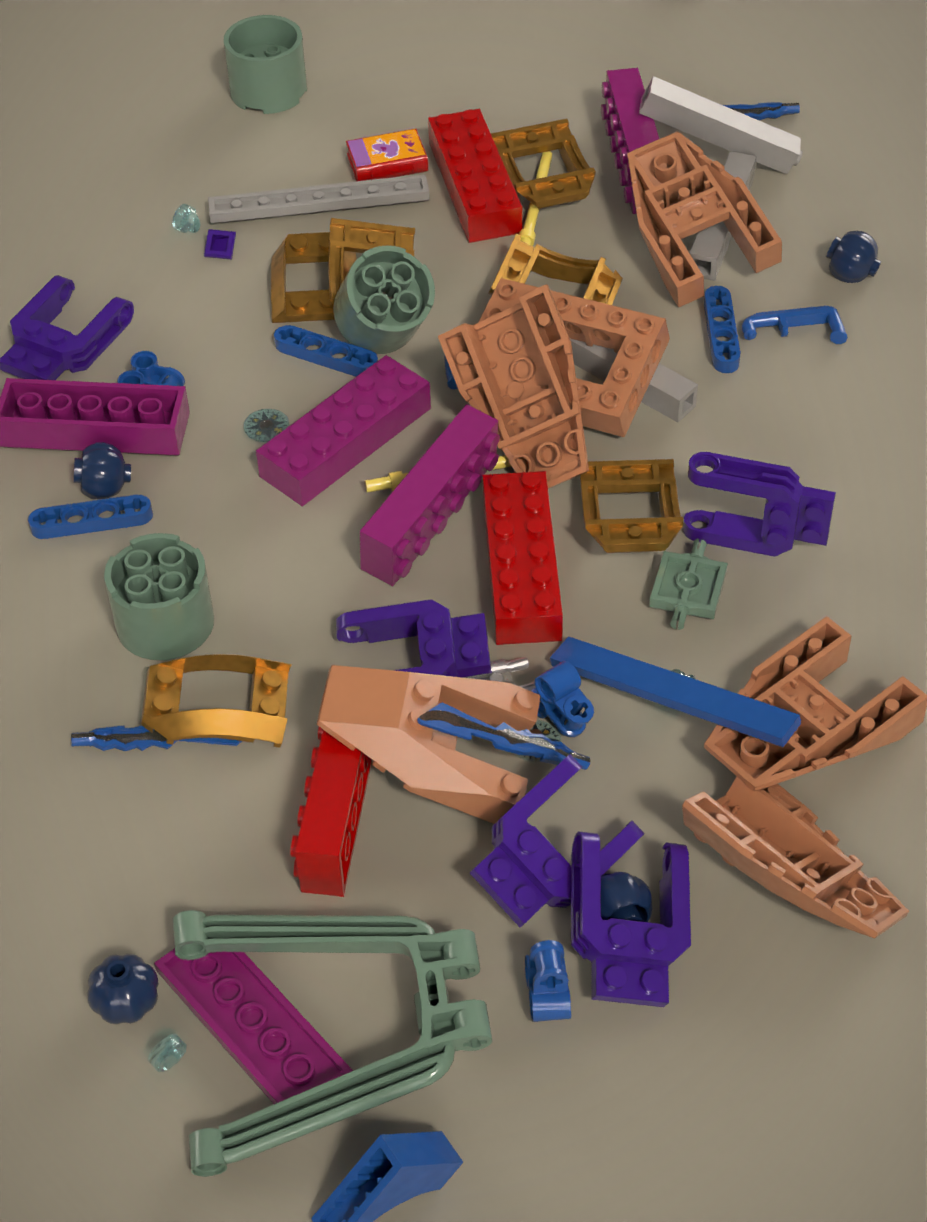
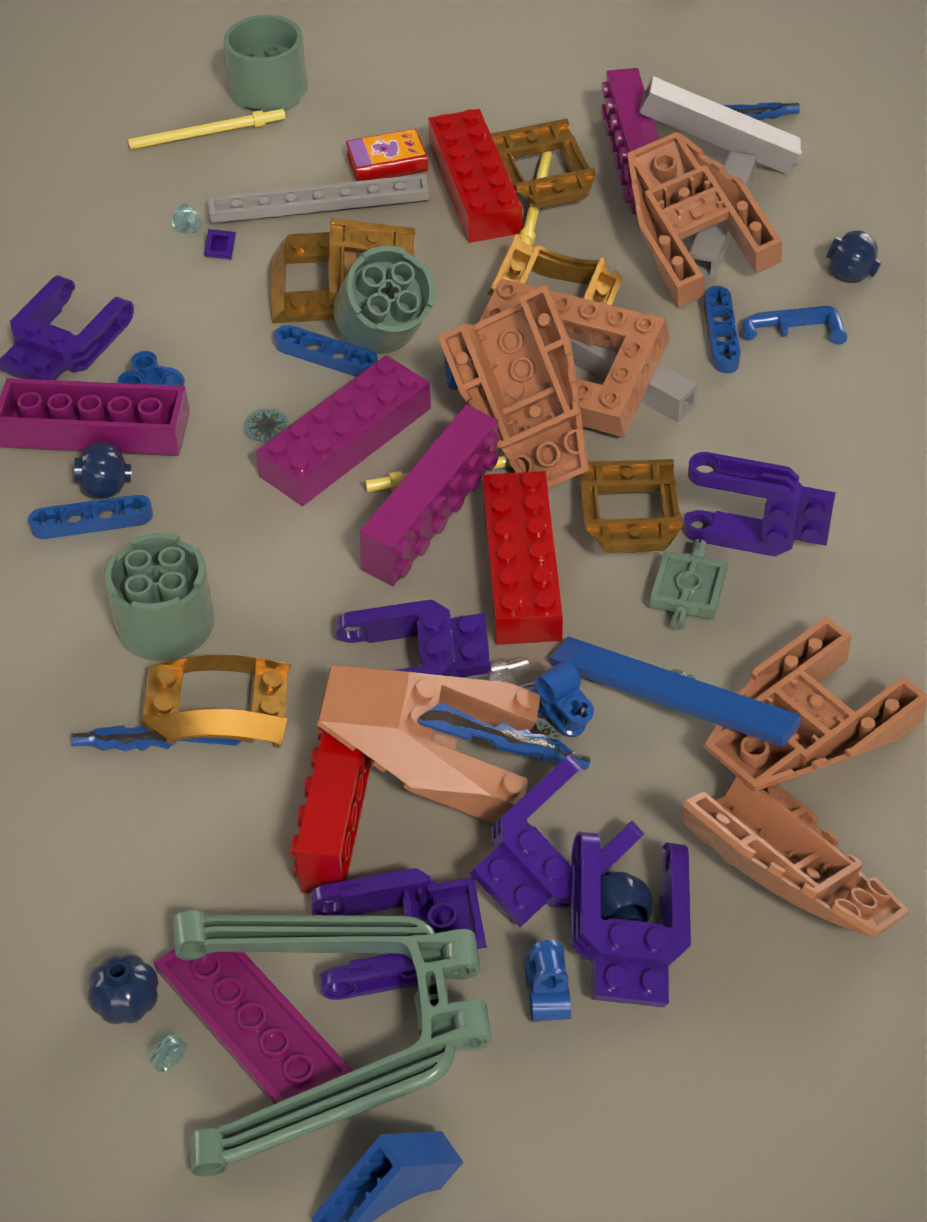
(257, 119): none -> light yellow bar
(440, 905): none -> dark purple plate

